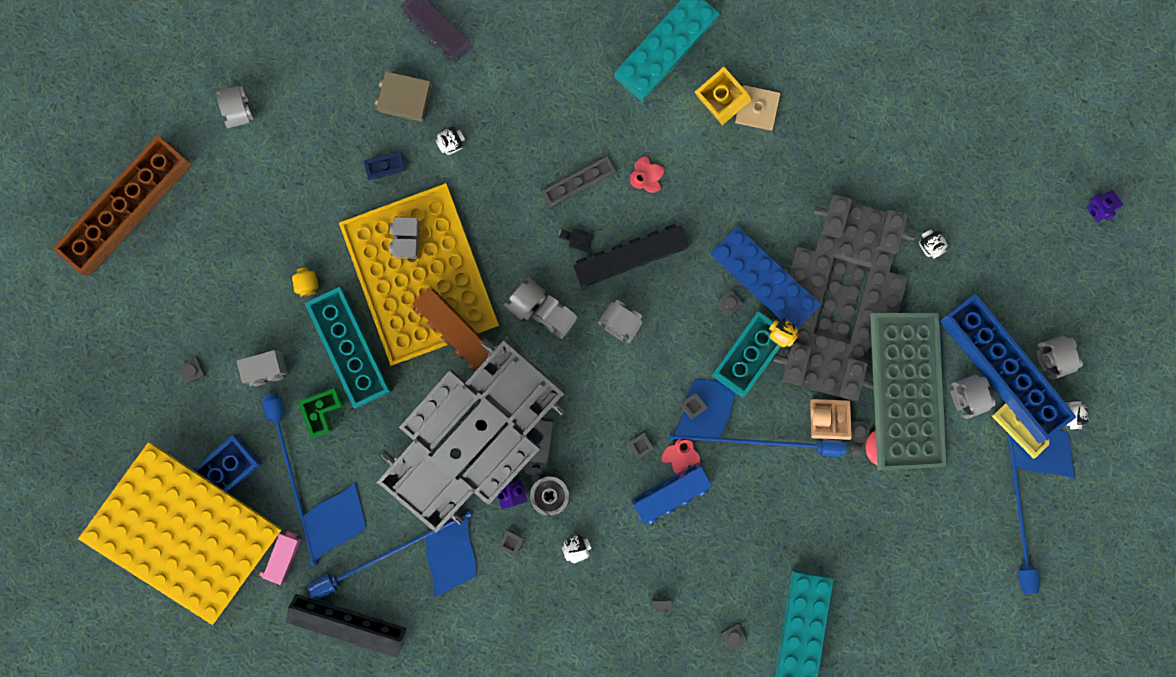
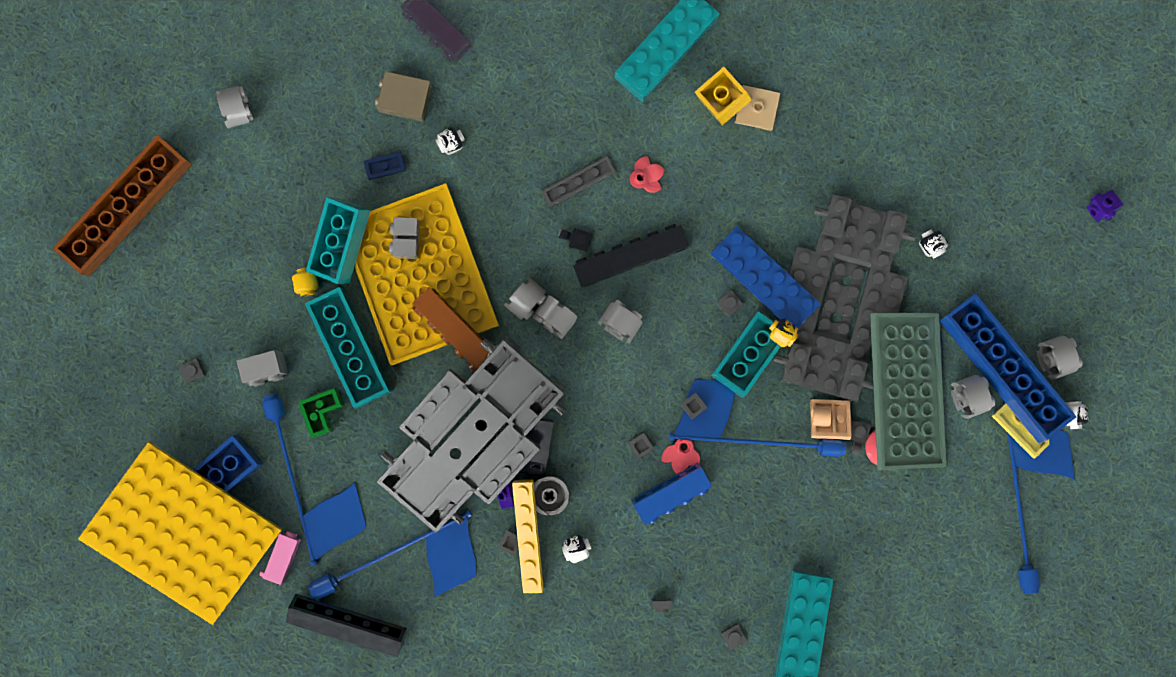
(338, 240): none -> teal brick
(528, 536): none -> yellow plate

